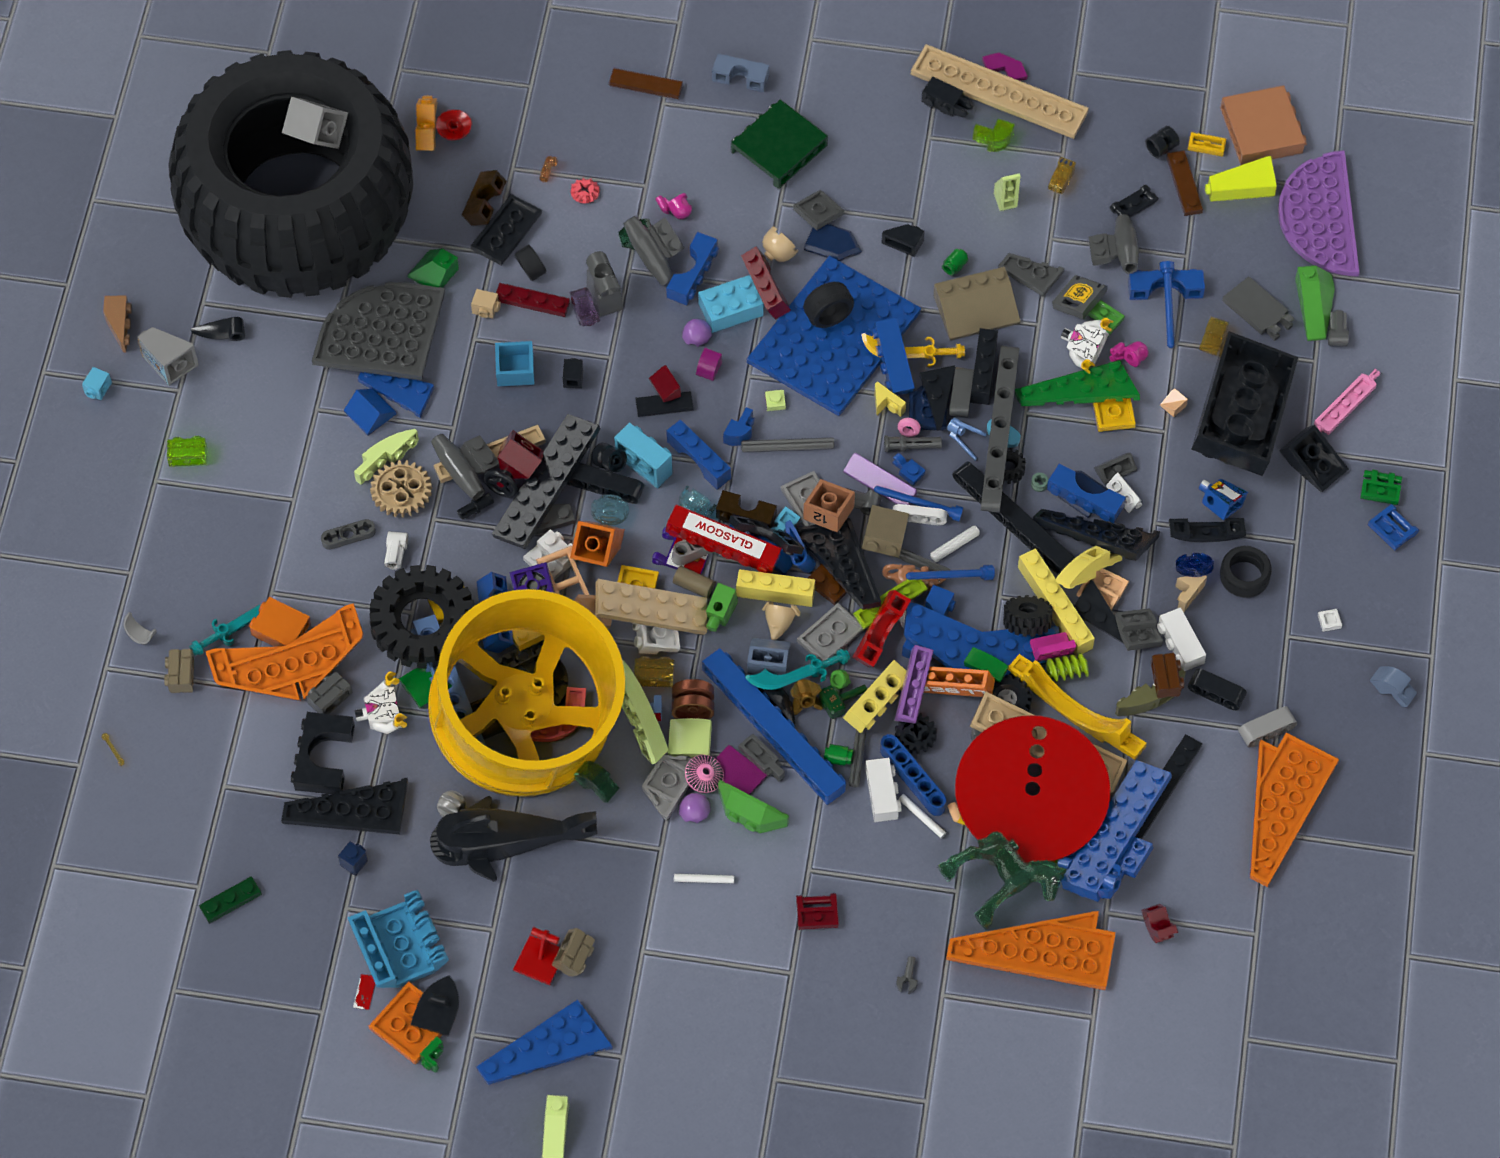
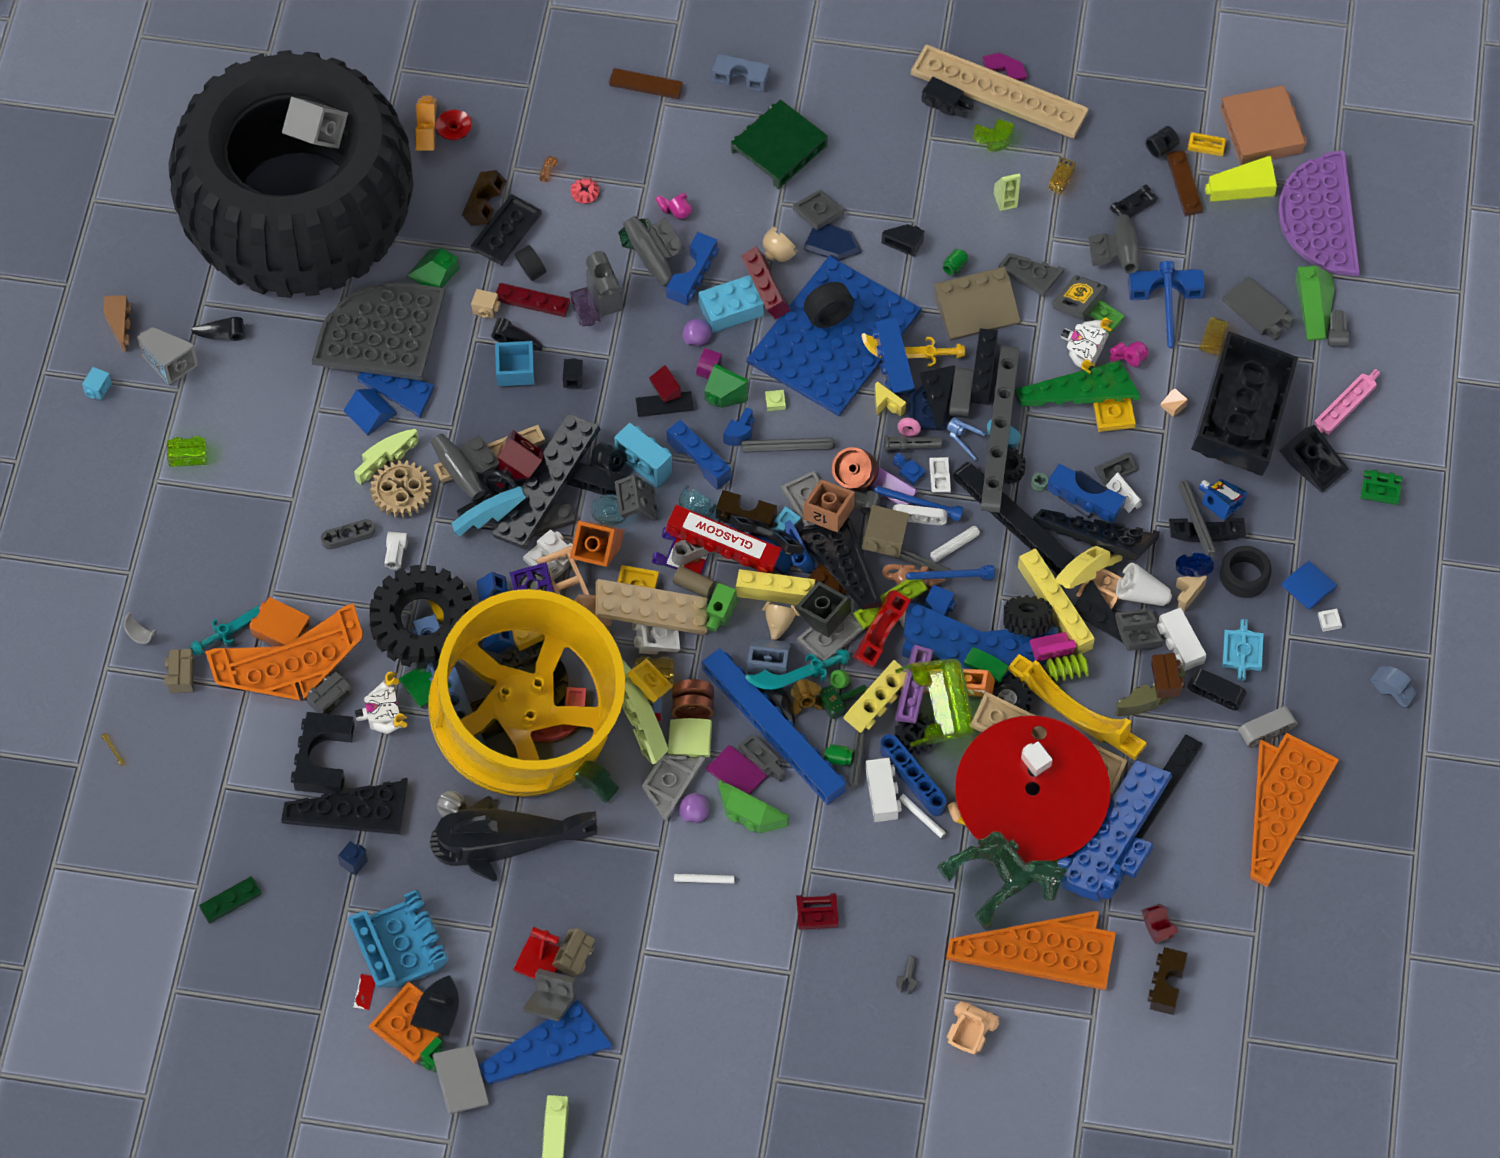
(460, 1079): none -> light grey tile
(493, 507): none -> medium azure slope
(506, 332): none -> black piece
(552, 996): none -> dark grey bracket
(636, 496): none -> dark grey bracket
(649, 680): none -> yellow plate
(697, 779): dish -> none
(725, 388): none -> green slope
(824, 608): none -> pearl dark grey slope
(865, 465): none -> wheel
(939, 475): none -> white slope
(948, 699): none -> clear neon green windscreen
(971, 1027): none -> light nougat piece
(1036, 758): none -> white brick
(1142, 587): none -> white cone
(1170, 964): none -> dark brown arch
(1197, 518): none -> dark grey axle
(1242, 650): none -> medium azure plate
(1309, 585): none -> blue slope
(1389, 530): blue plate -> none

